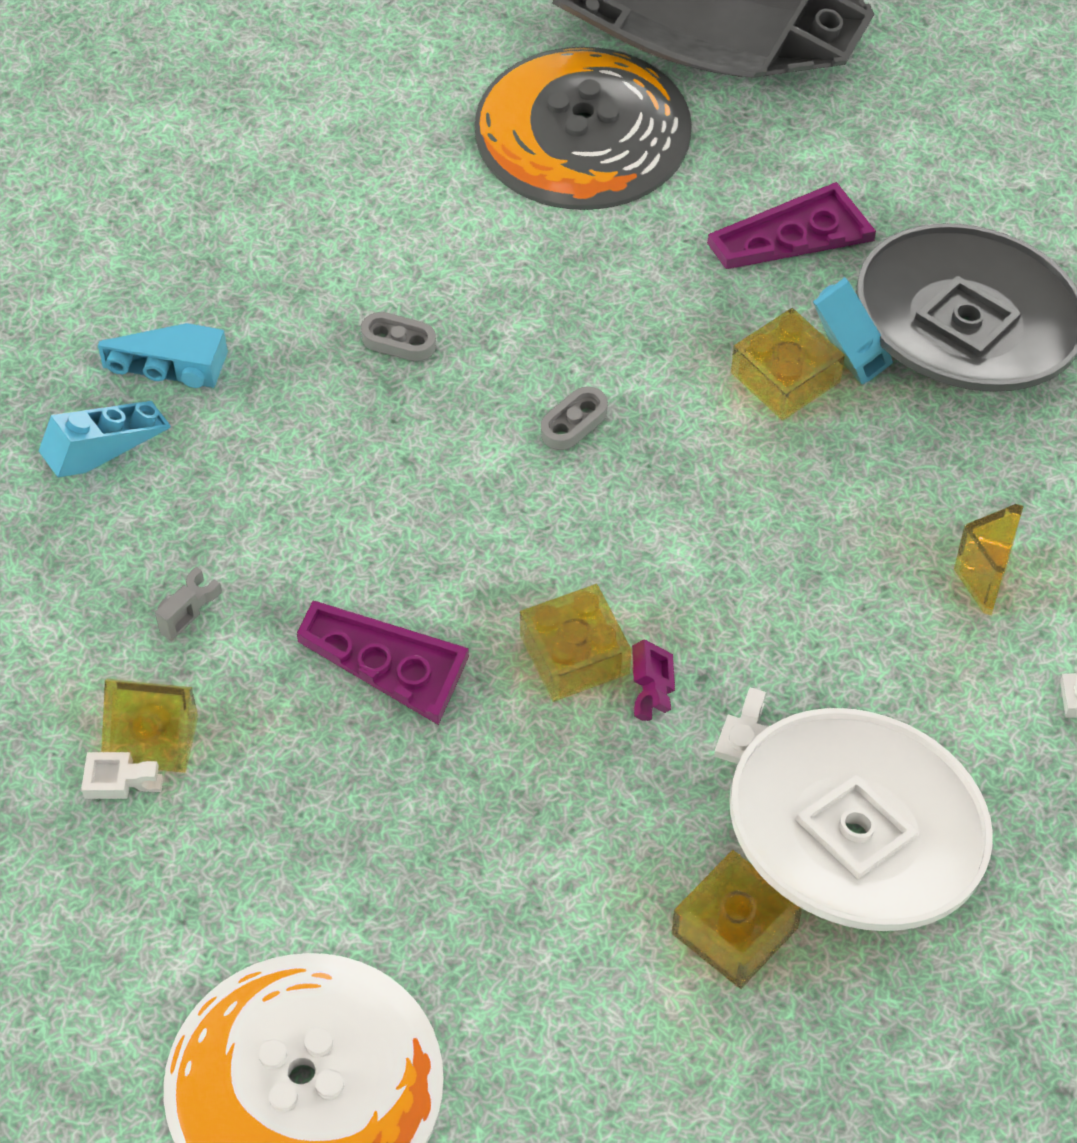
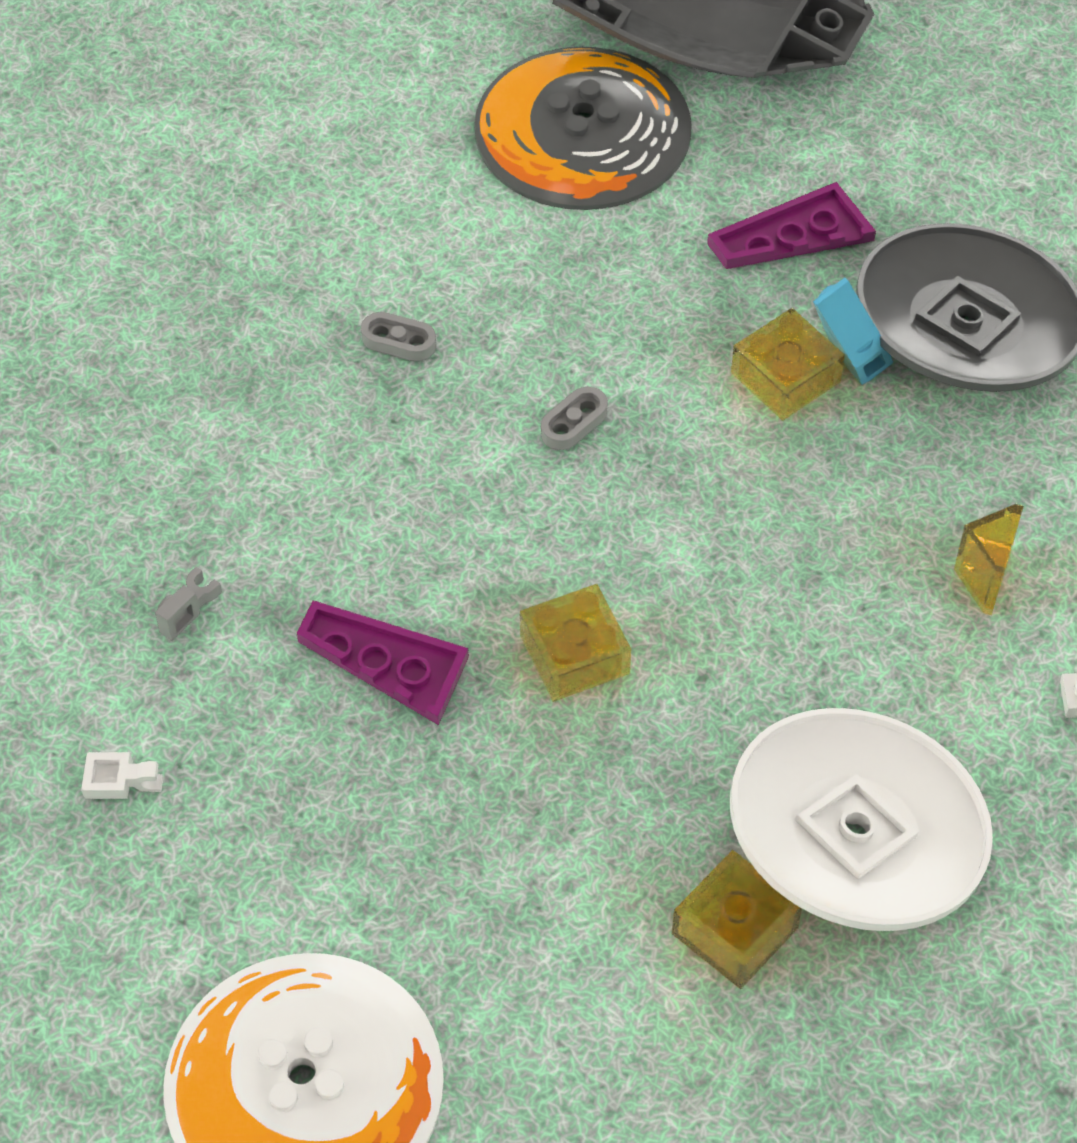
(91, 437): medium azure slope -> none
(149, 722): clear yellow slope -> none
(173, 353): medium azure slope -> none
(655, 672): magenta plate -> none
(741, 731): white plate -> none

